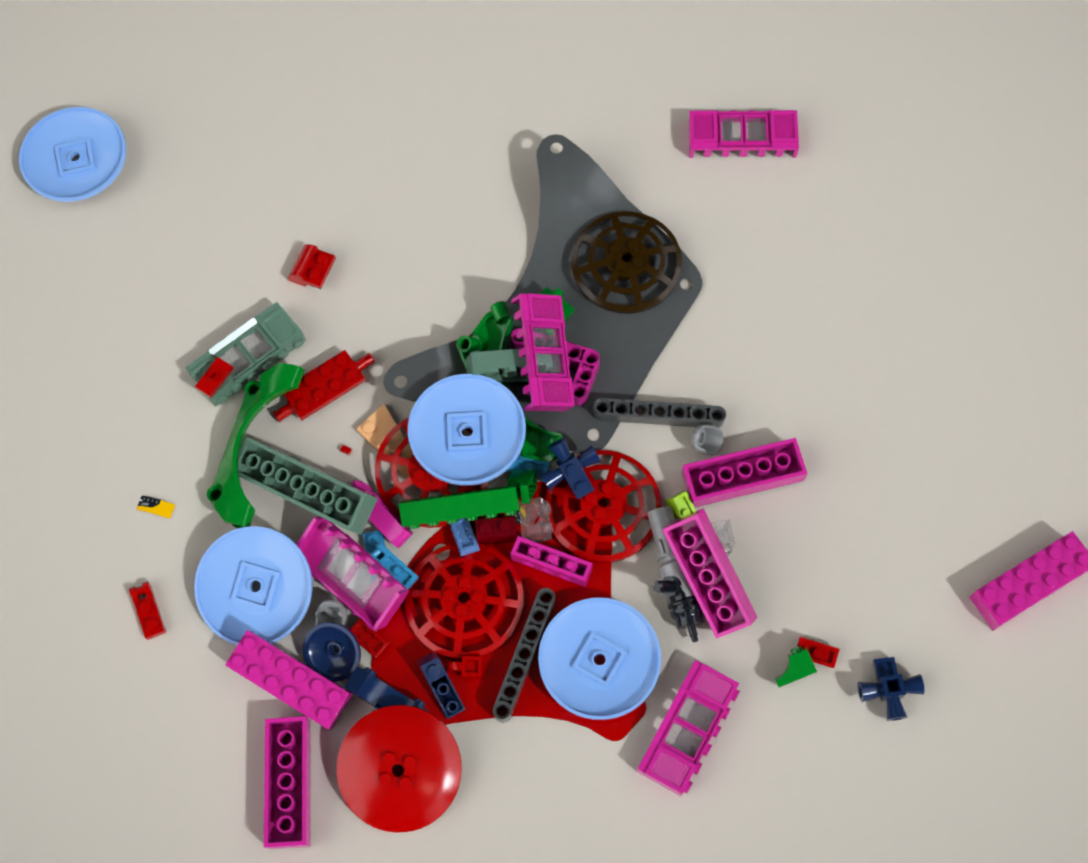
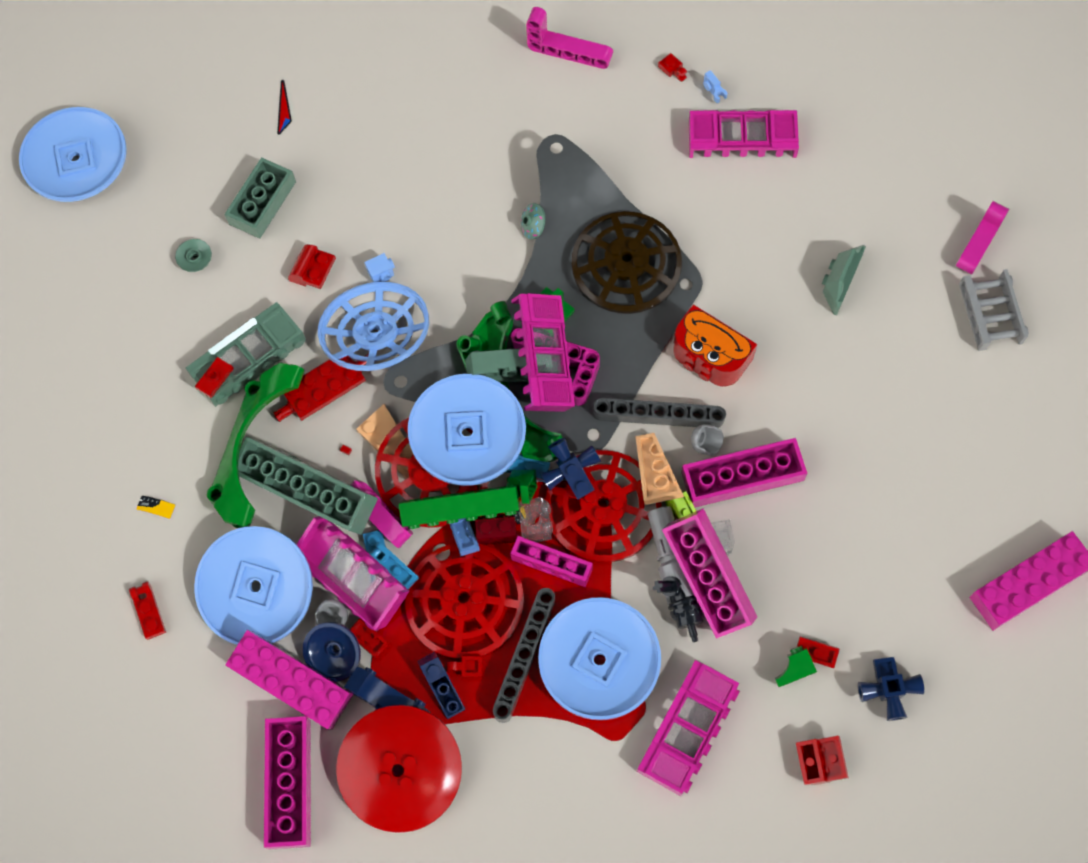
(191, 249): none -> sand green dish
(260, 198): none -> sand green brick
(284, 117): none -> sticker
(375, 320): none -> light blue dish
(380, 268): none -> light blue brick
(533, 221): none -> sand green dish
(564, 46): none -> dark pink beam
(655, 472): none -> light nougat wing
(671, 65): none -> red plate
(712, 84): none -> light blue plate
(712, 348): none -> brick
(822, 760): none -> red brick
(841, 276): none -> sand green wedge
(978, 320): none -> light grey fence
(982, 237): none -> dark pink beam

